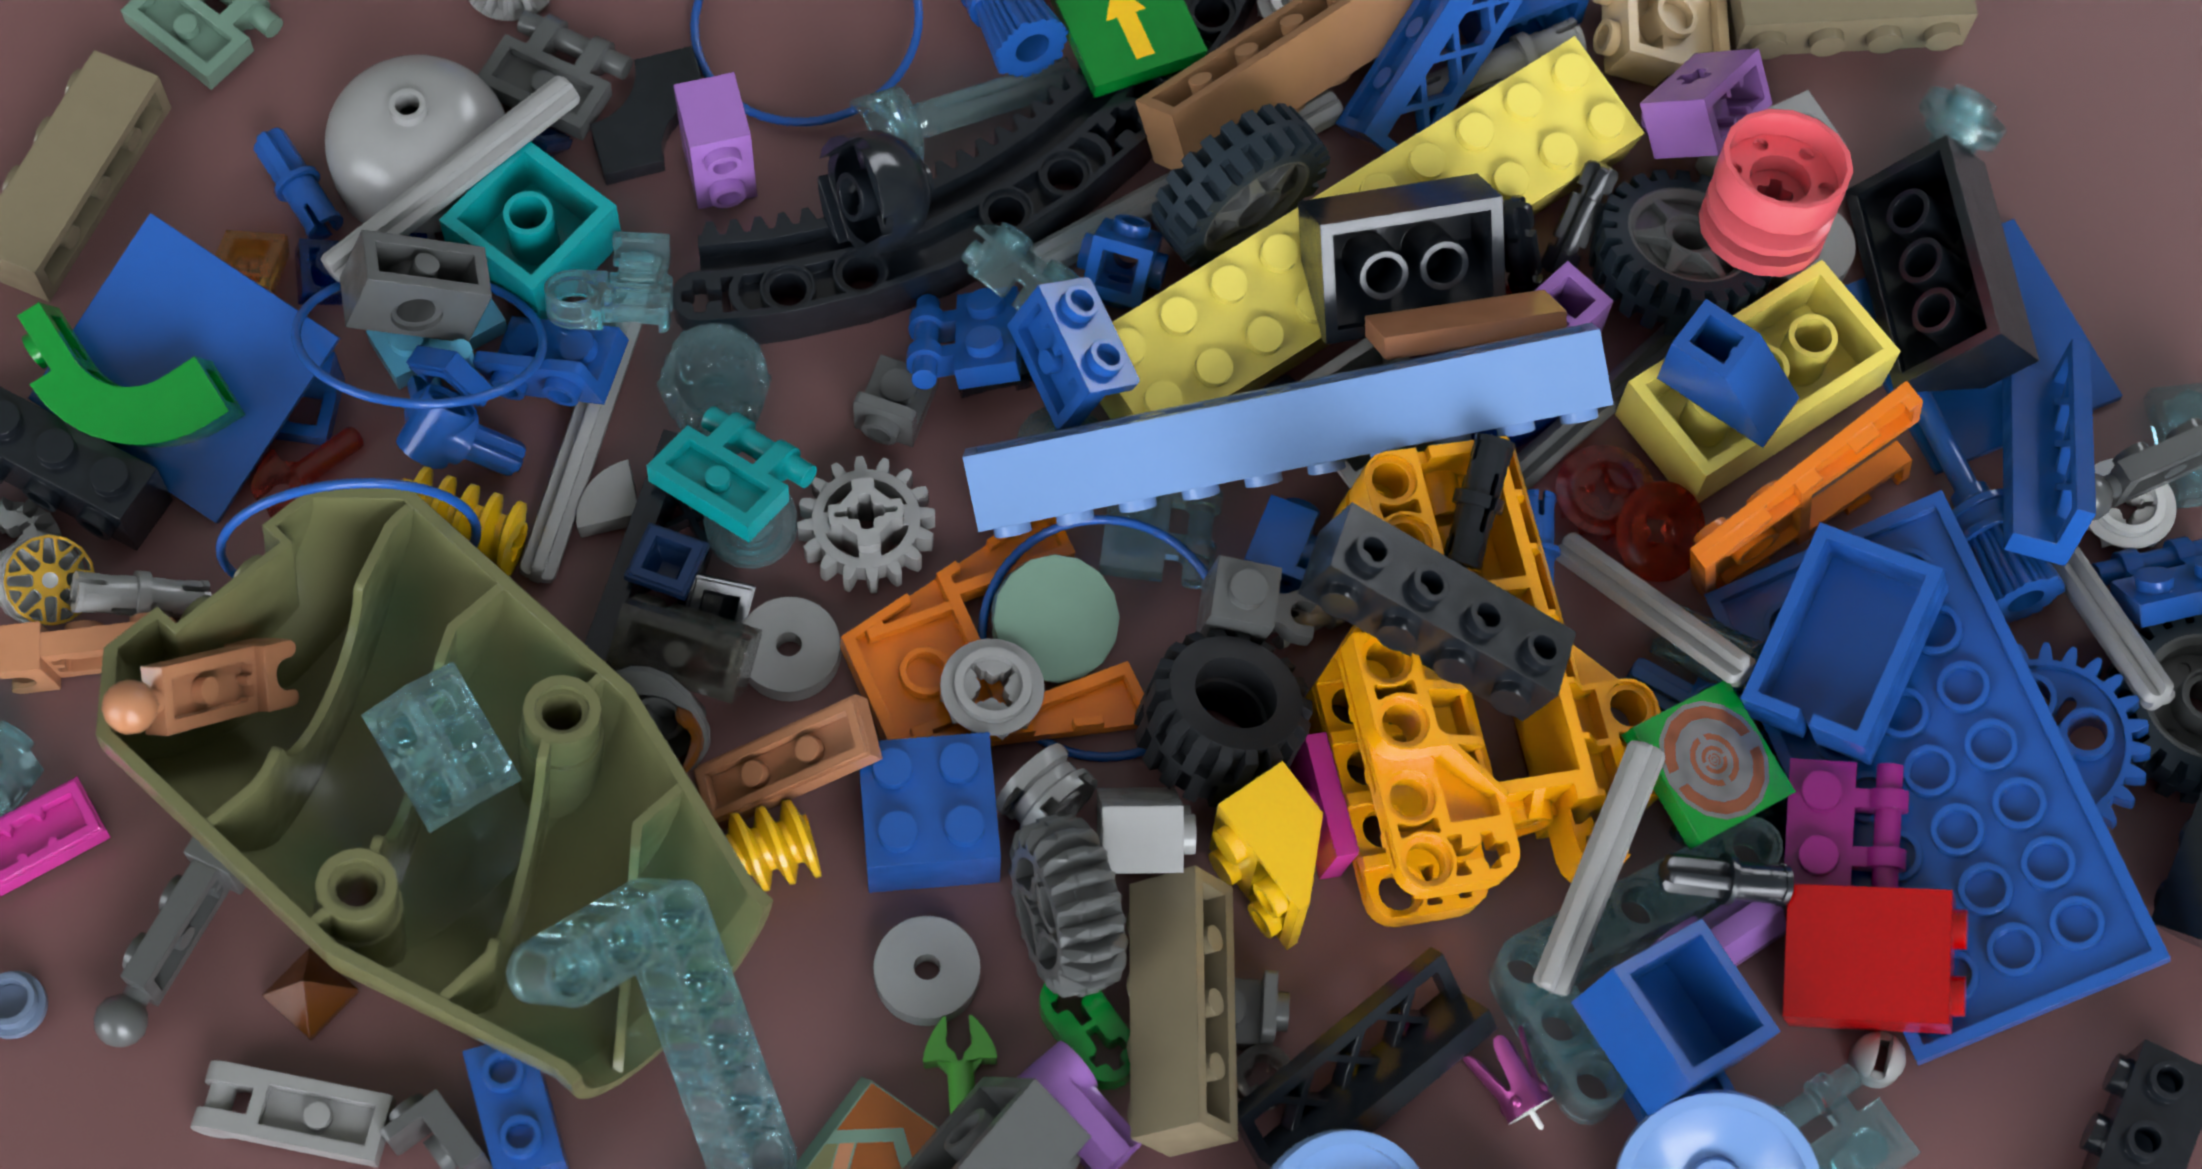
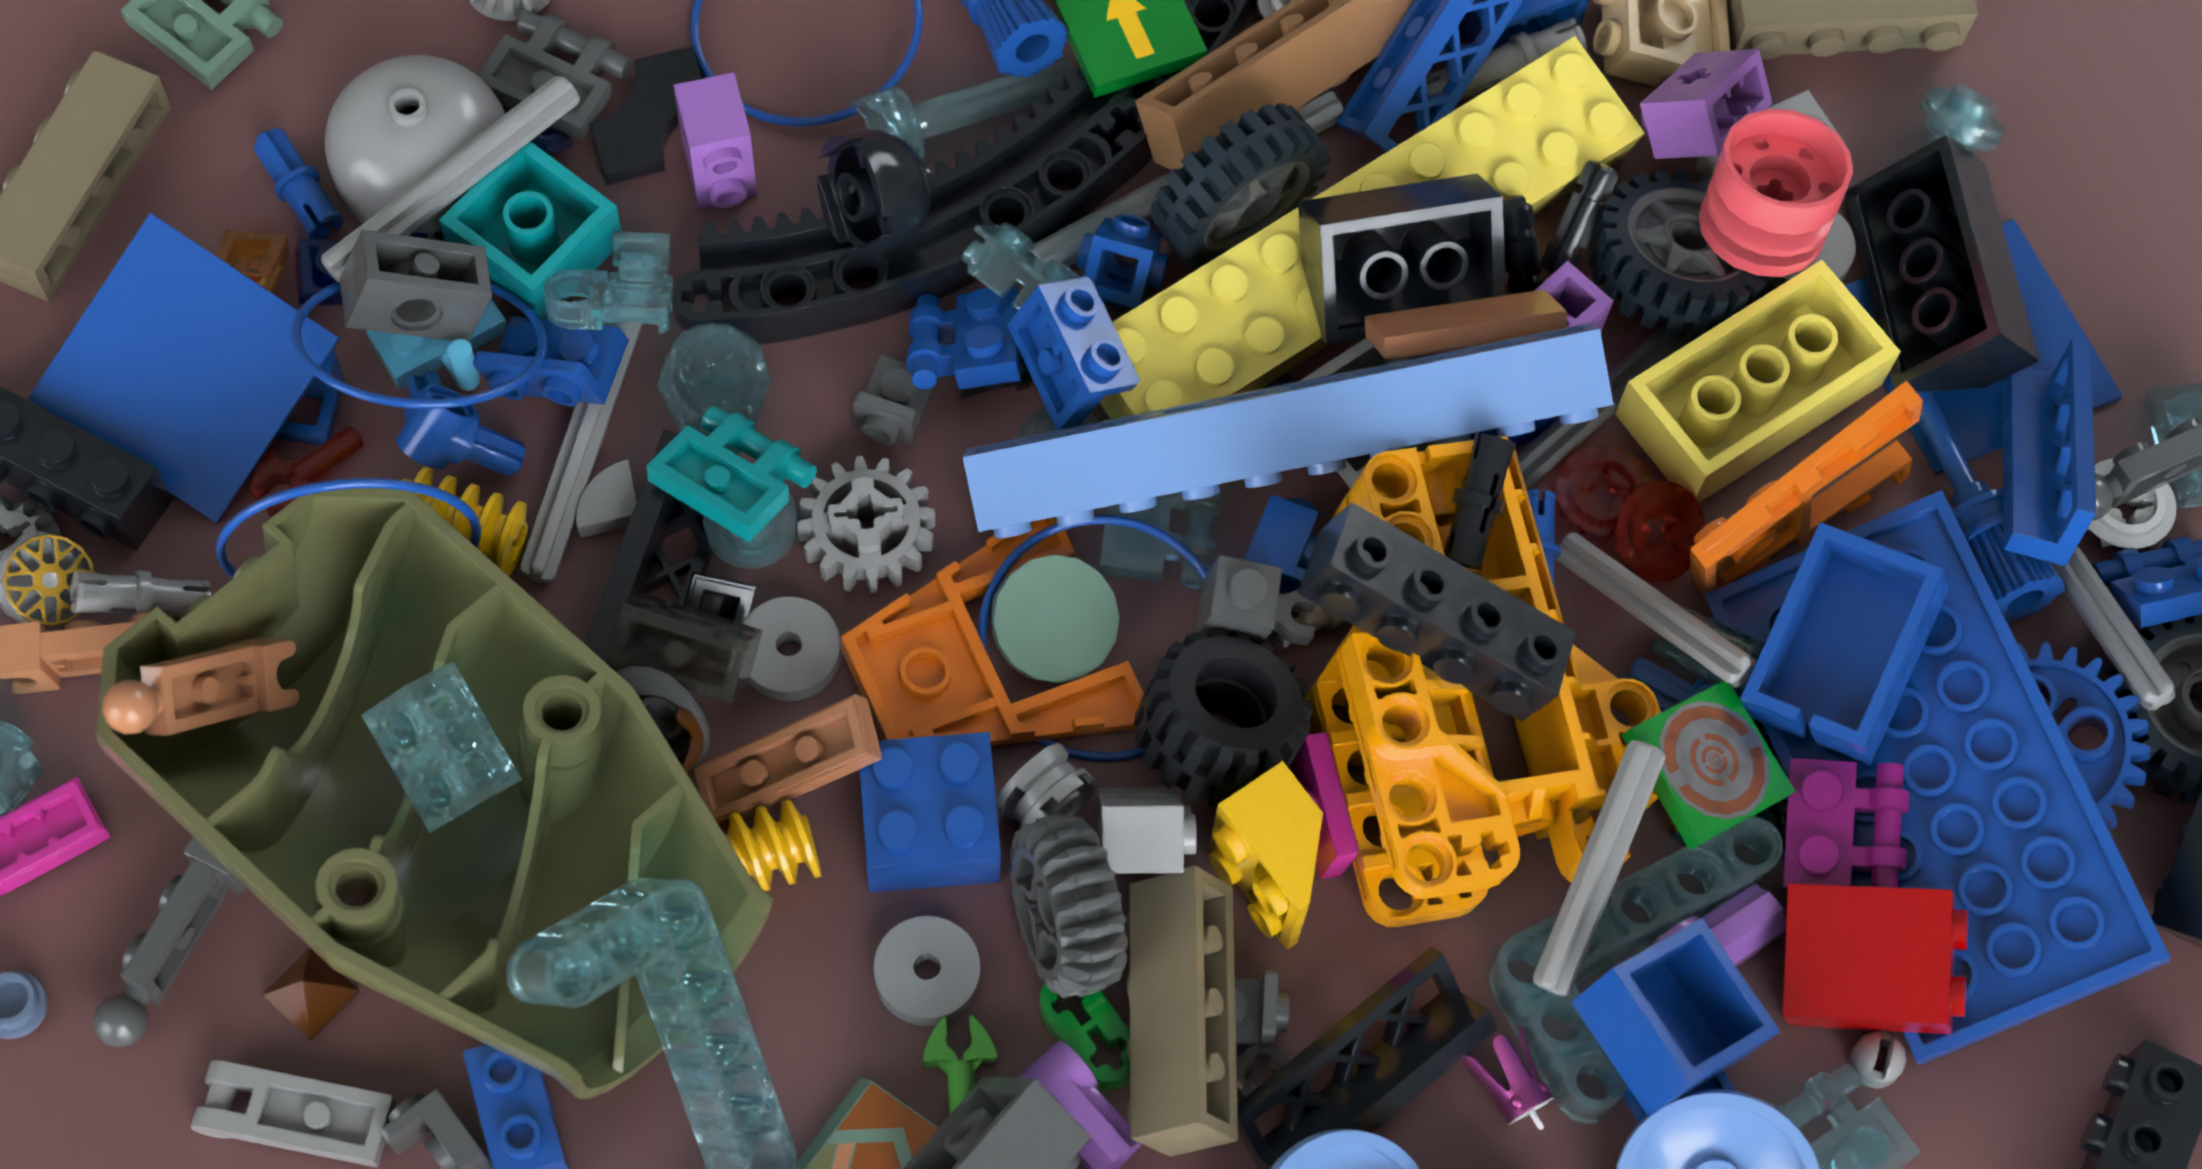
(161, 414): green arch -> none
(449, 366): blue tile -> none
(666, 561): dark blue slope -> none
(993, 662): light grey gear -> none
(1726, 878): black axle -> none
(1729, 373): blue slope -> none

